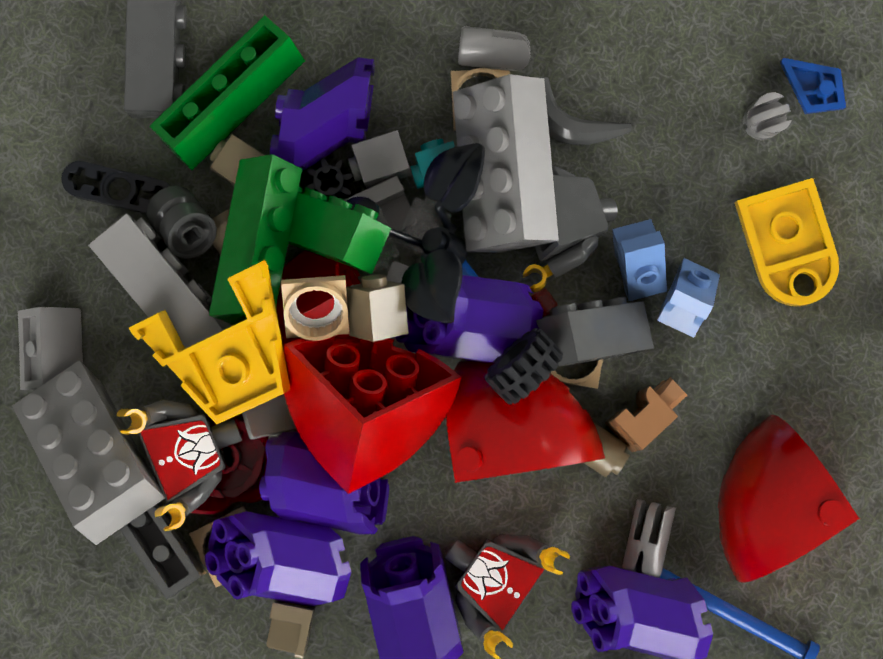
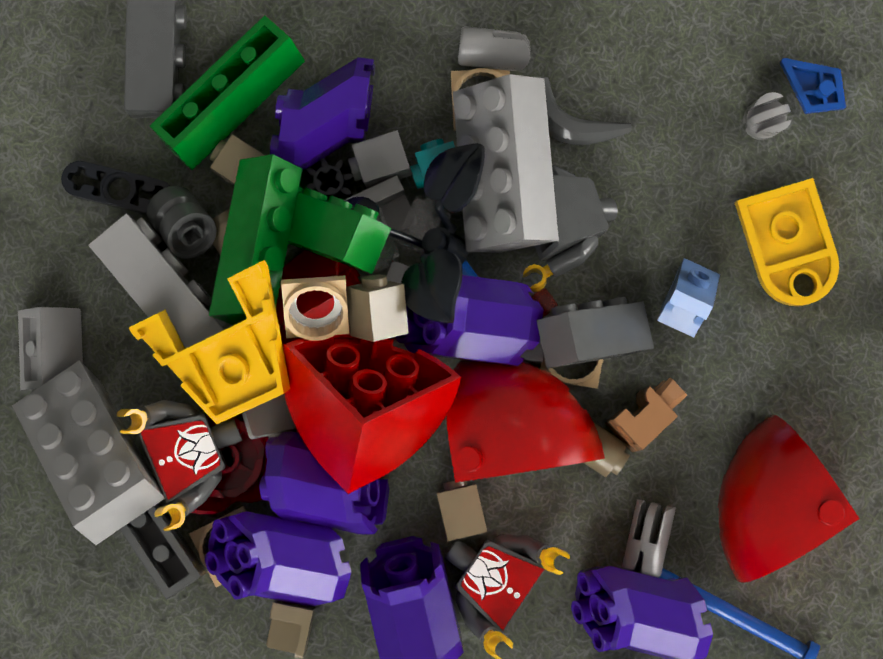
(461, 510): none -> dark tan brick
(523, 366): black tyre -> none
(640, 259): medium blue brick -> none

